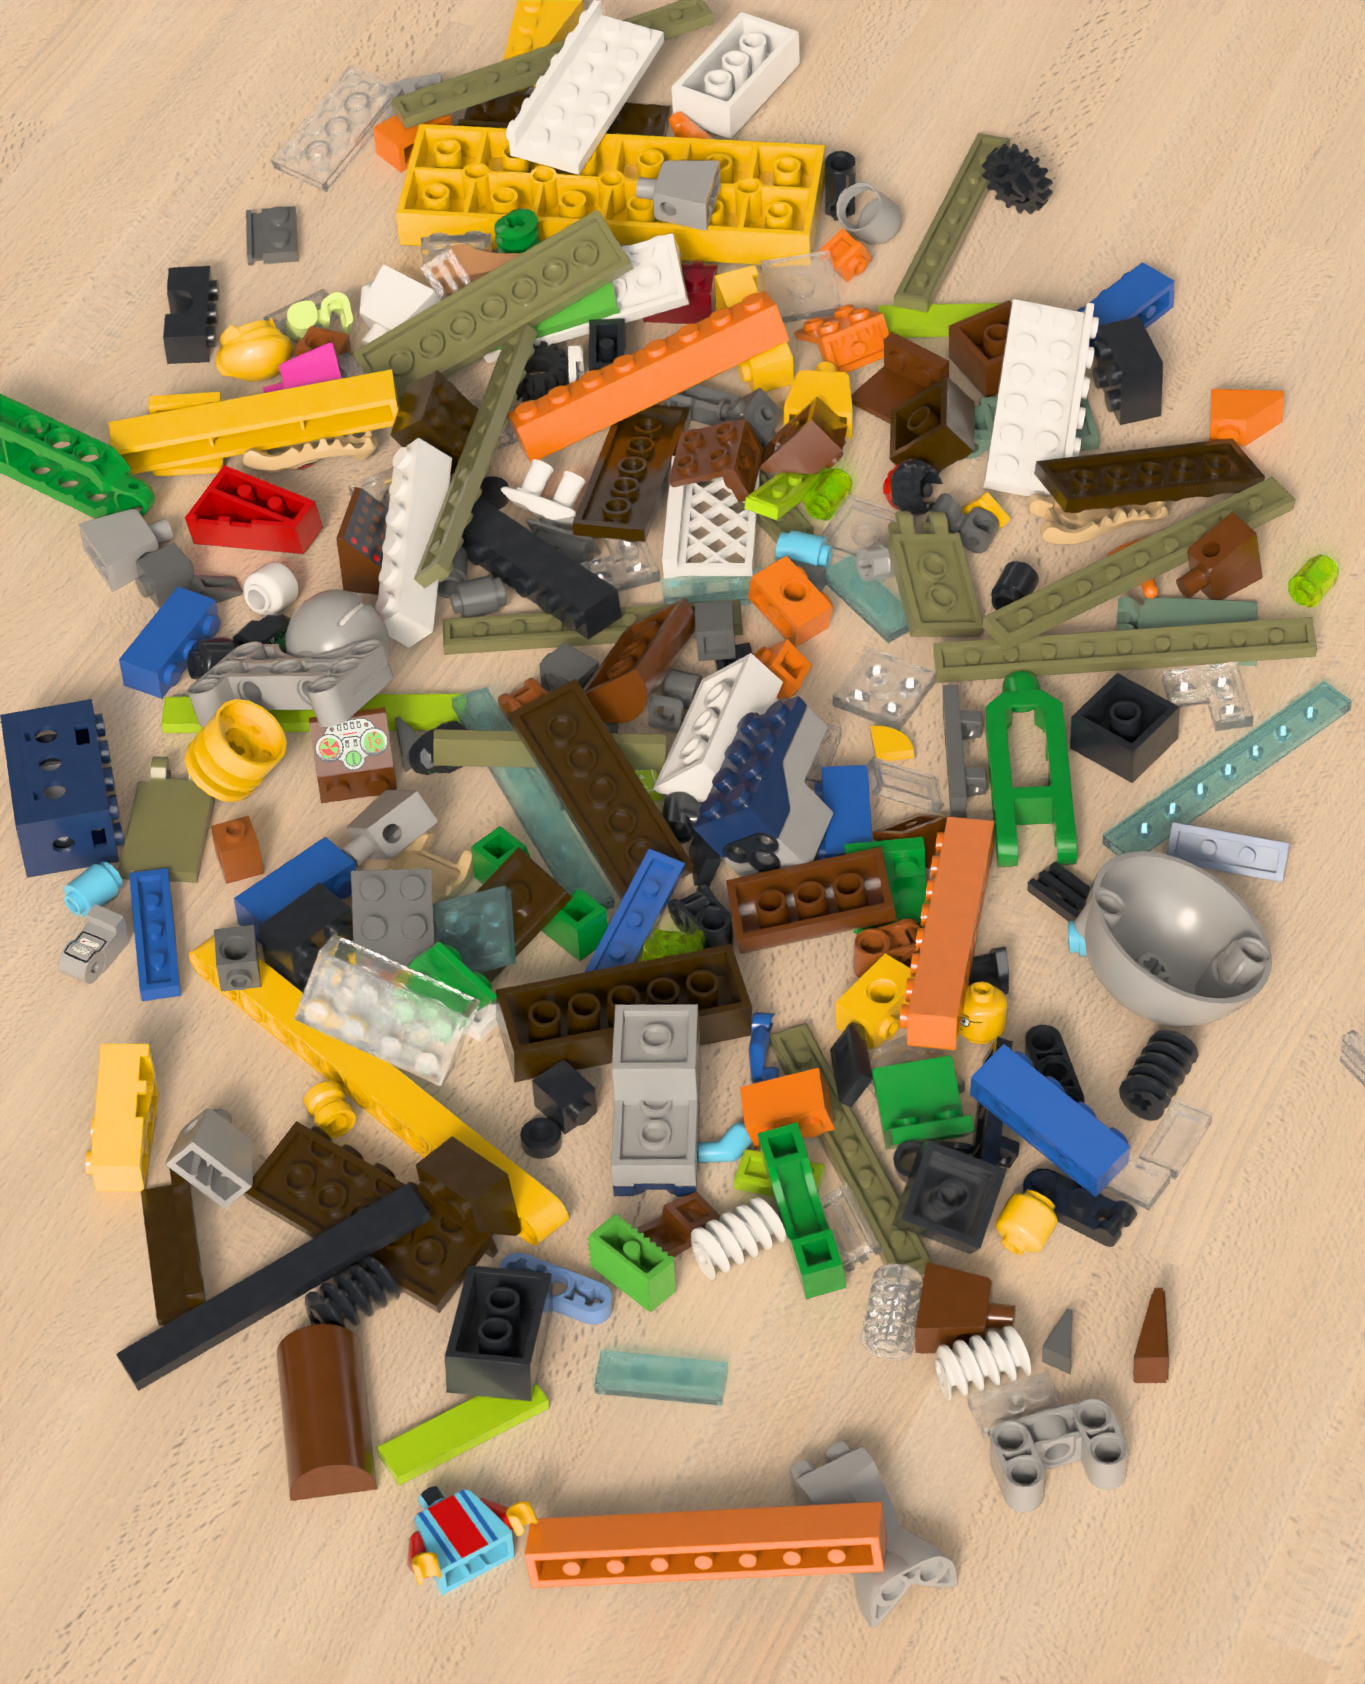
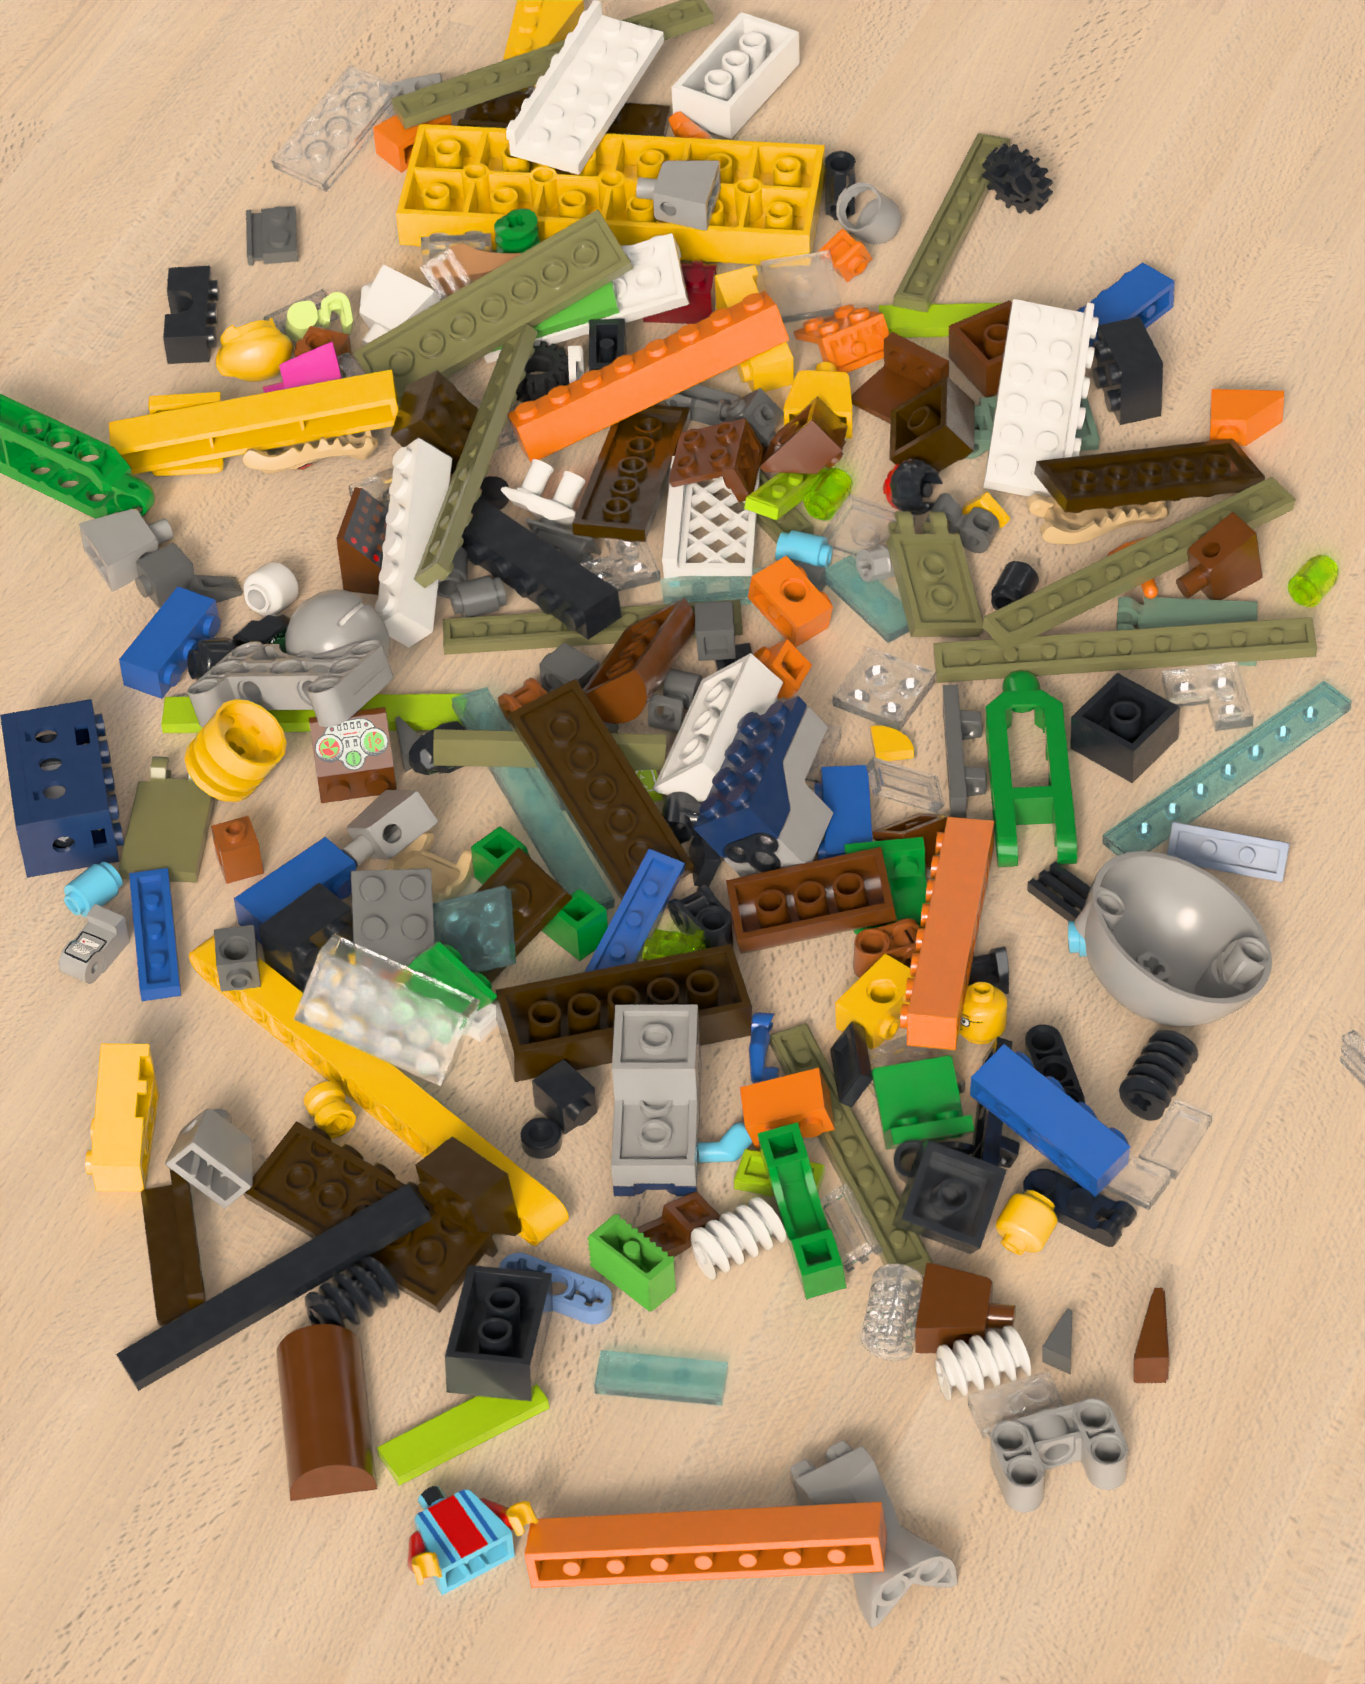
(252, 515): red wedge -> none

